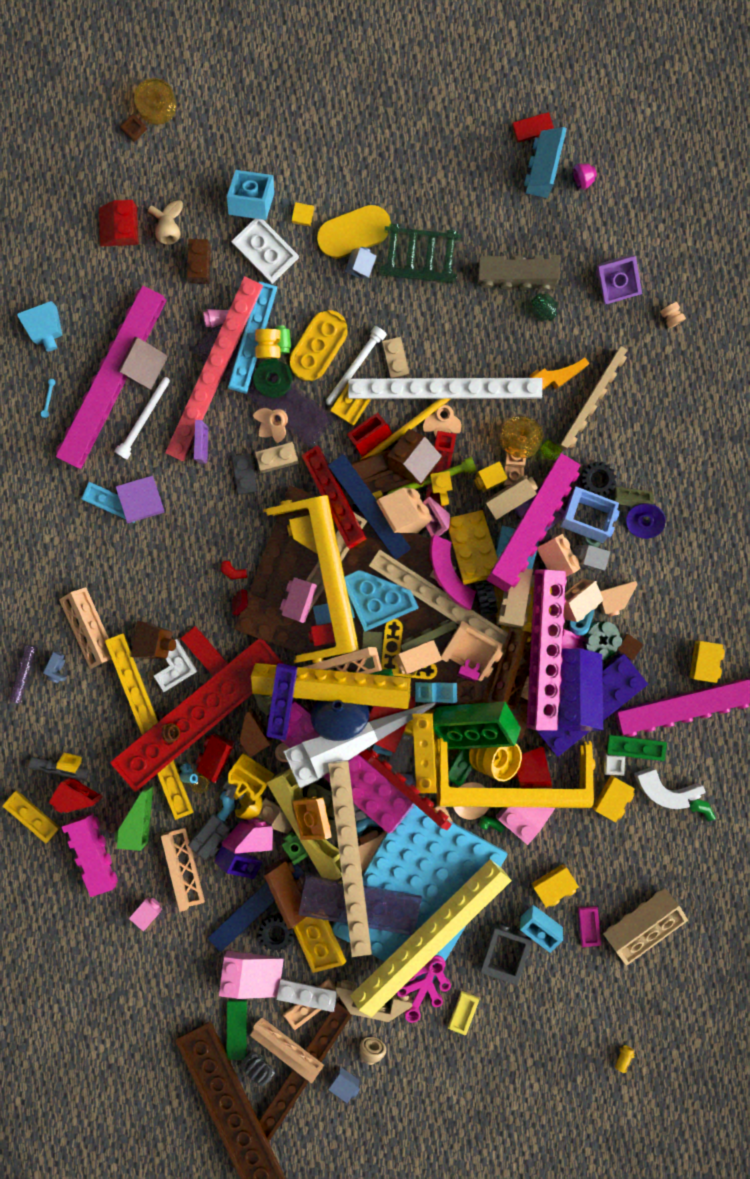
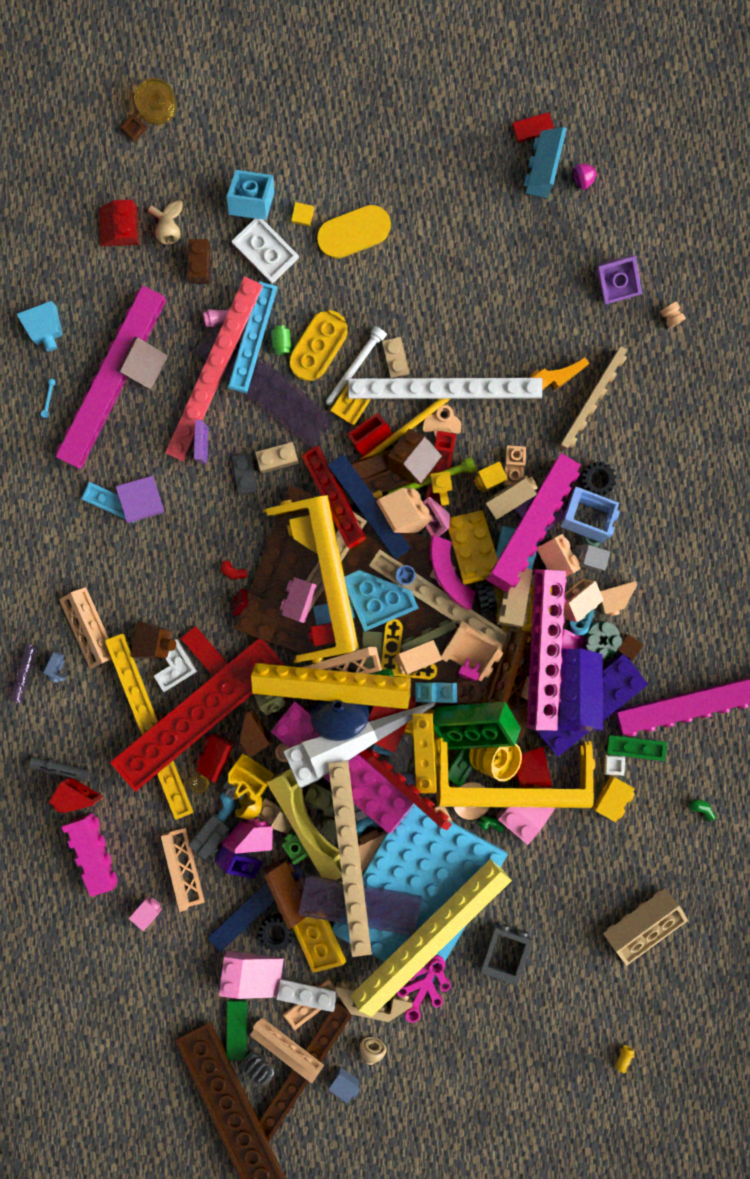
(31, 816): yellow plate -> none
(69, 762): yellow tile -> none
(124, 448): white piece -> none
(135, 828): bright green slope -> none
(170, 732): reddish brown plate -> none
(187, 774): medium azure arm -> none
(267, 343): yellow wheel -> none
(270, 425): light nougat plate -> none
(279, 369): dark green plate -> none
(282, 701): dark purple plate -> none
(311, 818): light orange plate -> none
(360, 263): brick -> none
(405, 575): none -> medium blue wheel
(428, 271): clear green fence -> none
(463, 1013): light yellow tile -> none
(518, 272): dark tan wedge -> none
(521, 437): clear yellow wheel -> none
(541, 928): medium azure brick -> none
(544, 307): clear green head -> none
(550, 450): clear neon green slope -> none
(555, 886): yellow brick -> none
(589, 926): dark pink tile -> none
(632, 497): olive plate -> none
(645, 528): dark purple dish -> none
(675, 799): white arch -> none
(706, 661): yellow brick -> none

